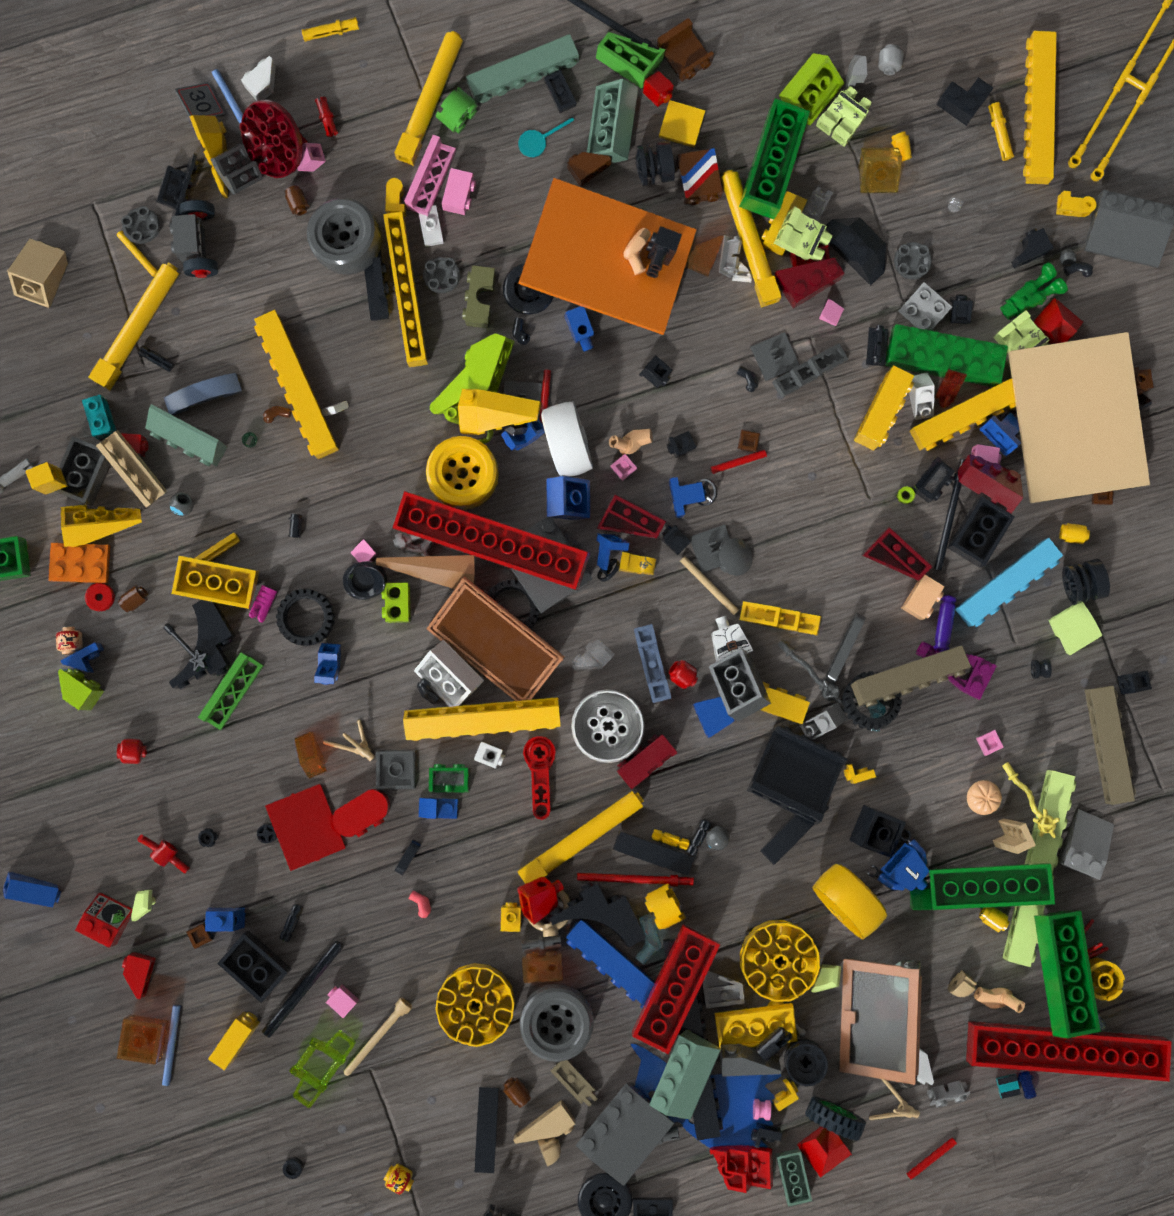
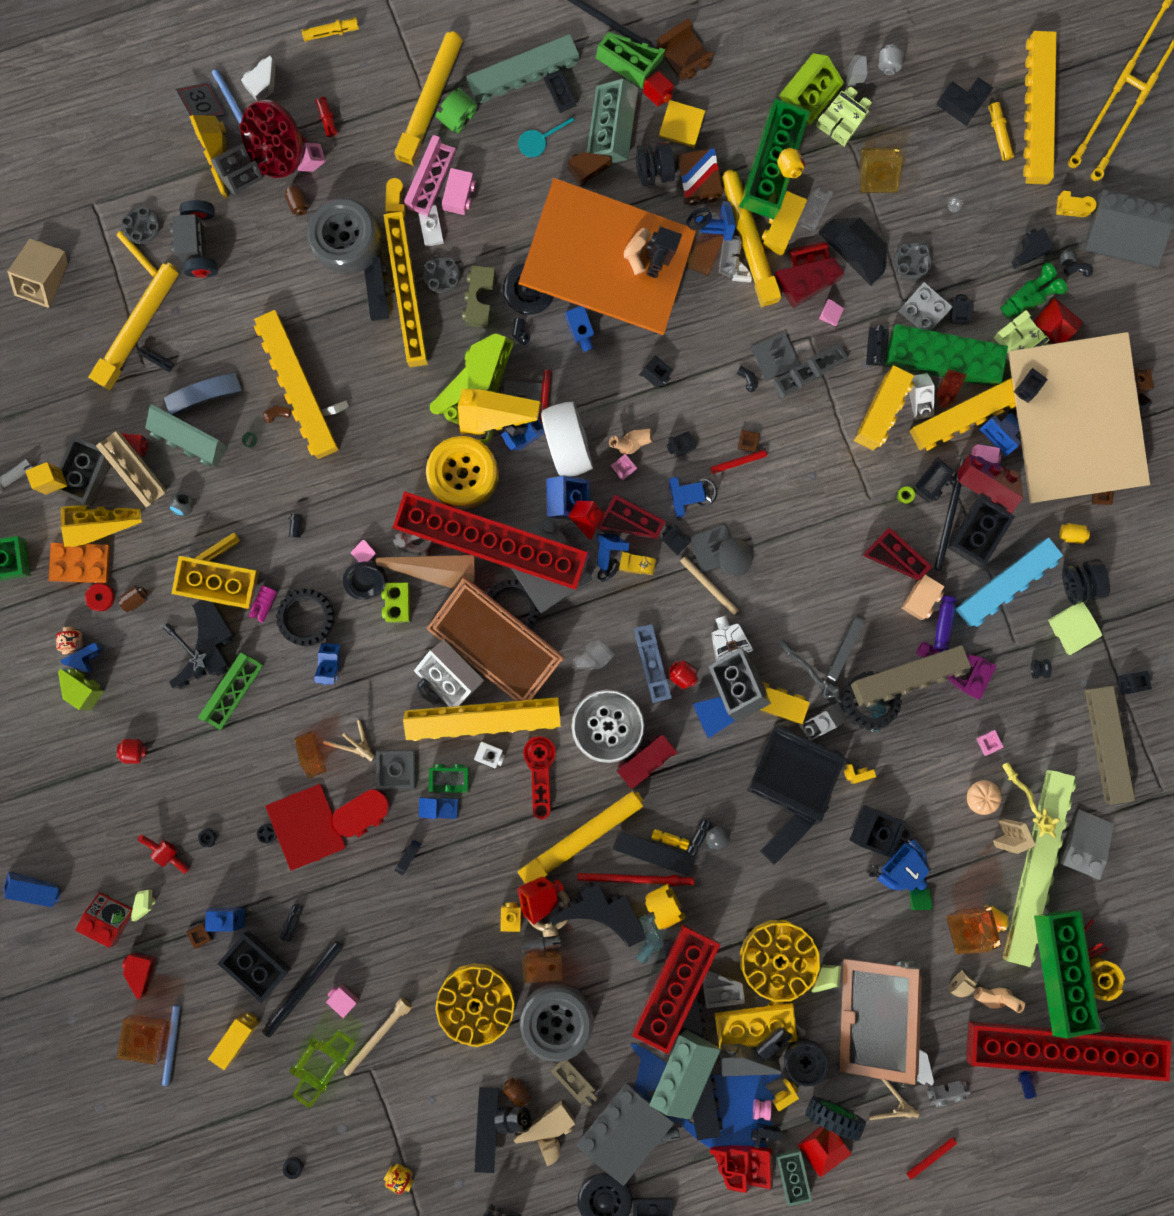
(99, 416): teal brick -> none
(175, 185): black bracket -> none
(423, 904): coral arm -> none
(513, 1119): none -> black wheel
(586, 517): none -> red slope
(610, 961): blue brick -> none
(724, 225): none -> blue piece
(780, 618): yellow slope -> none
(791, 163): none -> yellow head
(802, 235): yellowish green hips -> none
(850, 900): yellow wheel -> none
(903, 142): yellow cone -> none
(973, 930): none -> clear orange brick
(992, 886): green brick -> none
(1008, 1086): tile -> none
(1030, 385): none -> black bracket

